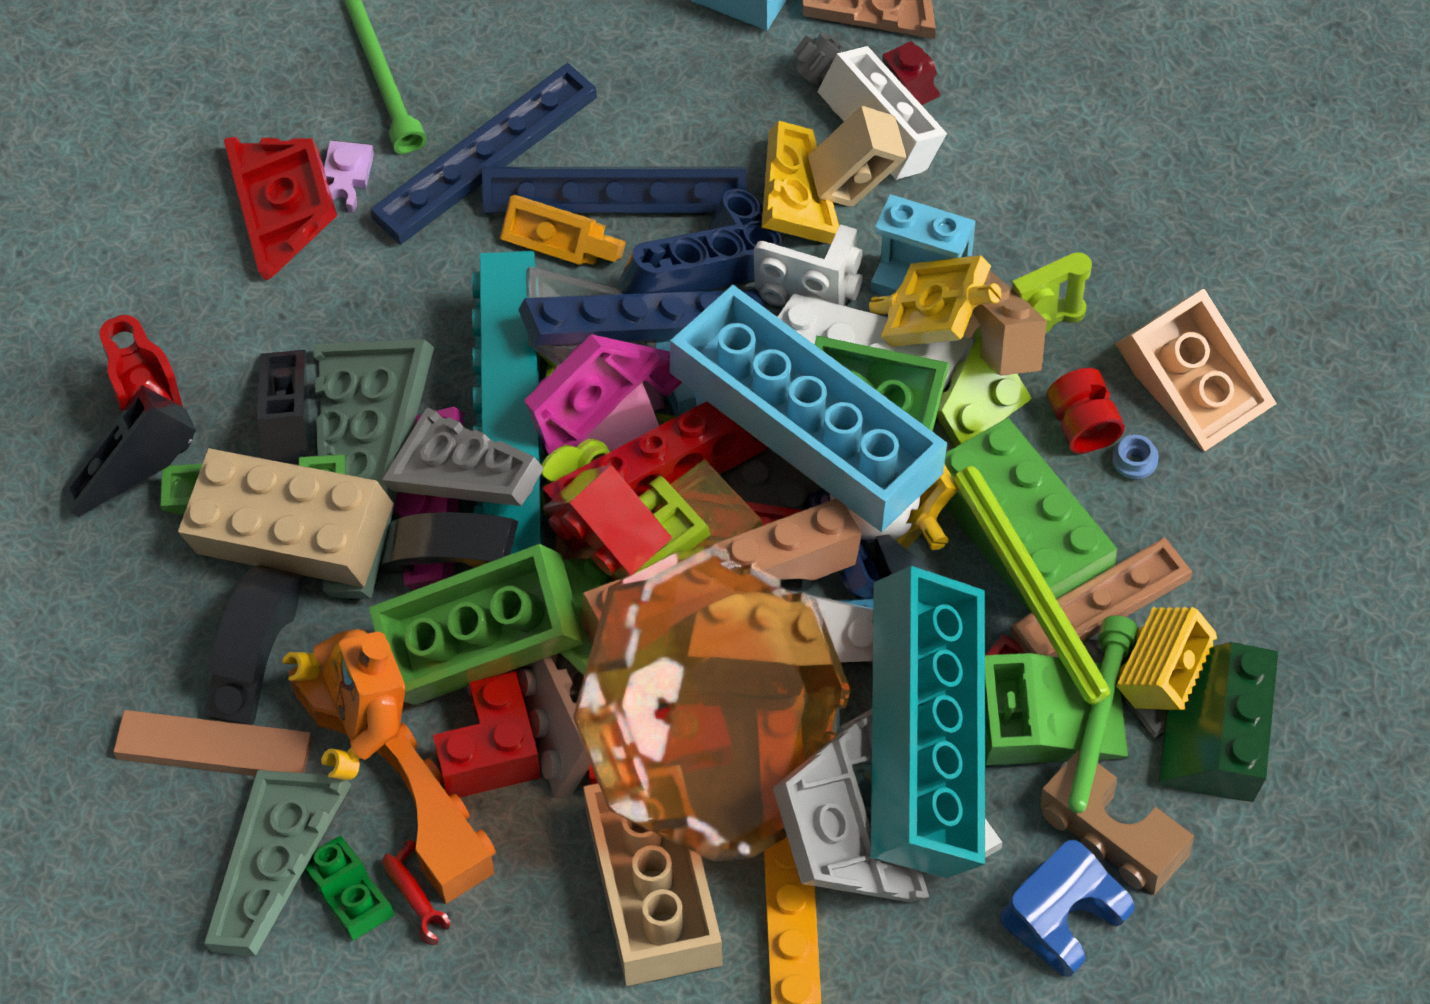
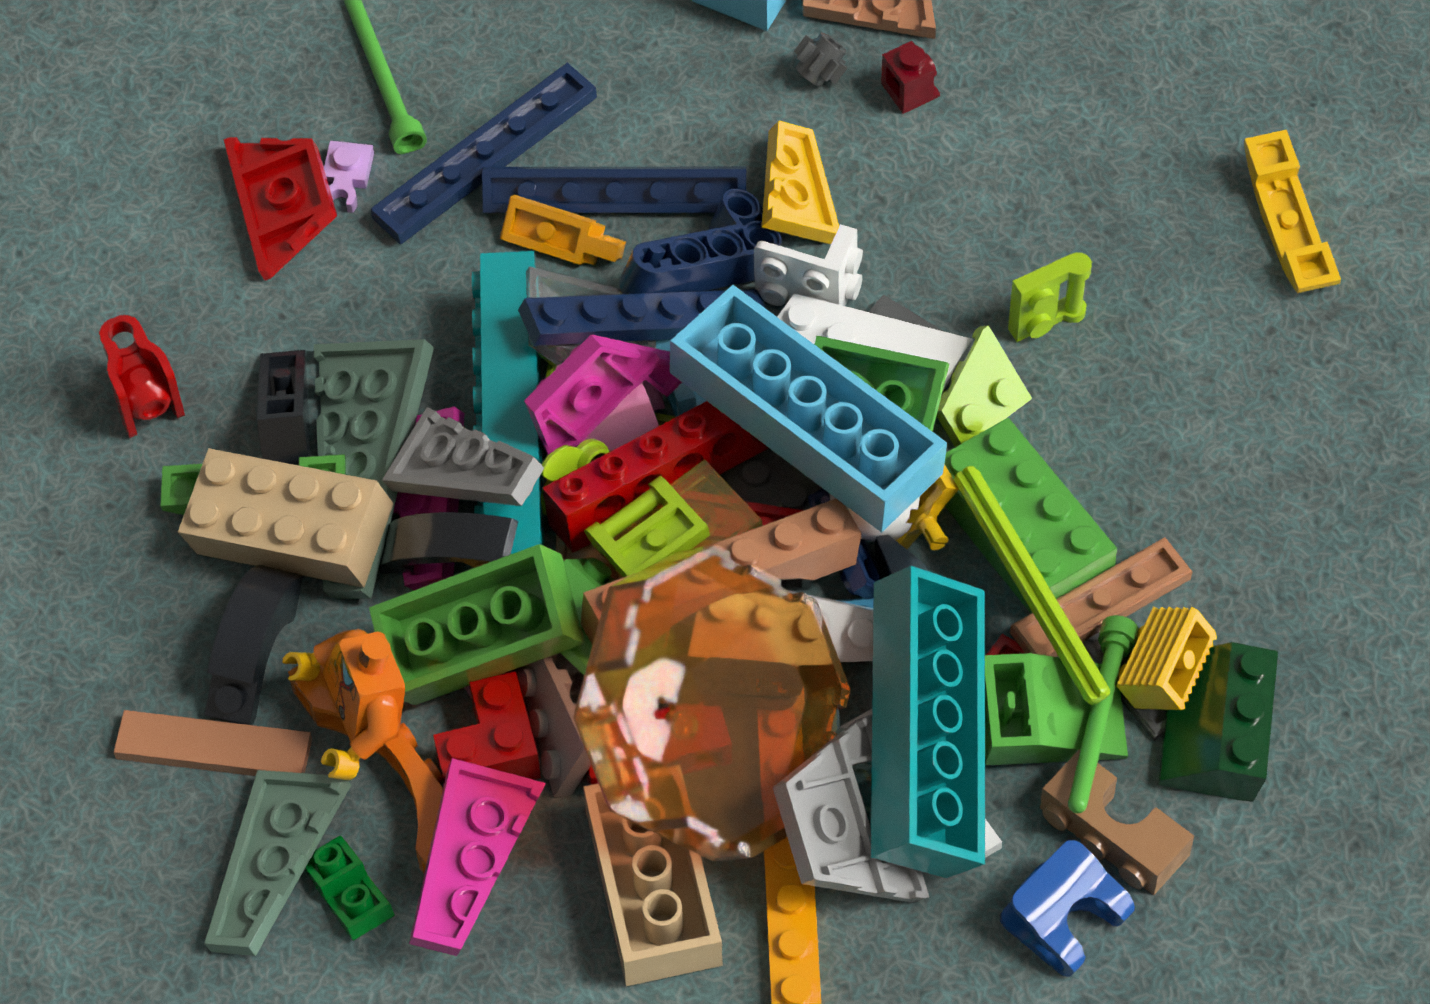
(134, 448): black slope -> none
(413, 893): red piece -> none
(470, 843): none -> dark pink wing
(610, 518): brick -> none
(857, 156): tan brick -> none
(863, 80): white brick -> none
(915, 235): medium azure panel -> none
(935, 301): yellow plate -> none
(1010, 332): medium nougat arch -> none
(1085, 410): red wheel -> none
(1139, 446): medium blue plate -> none
(1197, 370): light nougat slope -> none
(1287, 214): none -> yellow slope

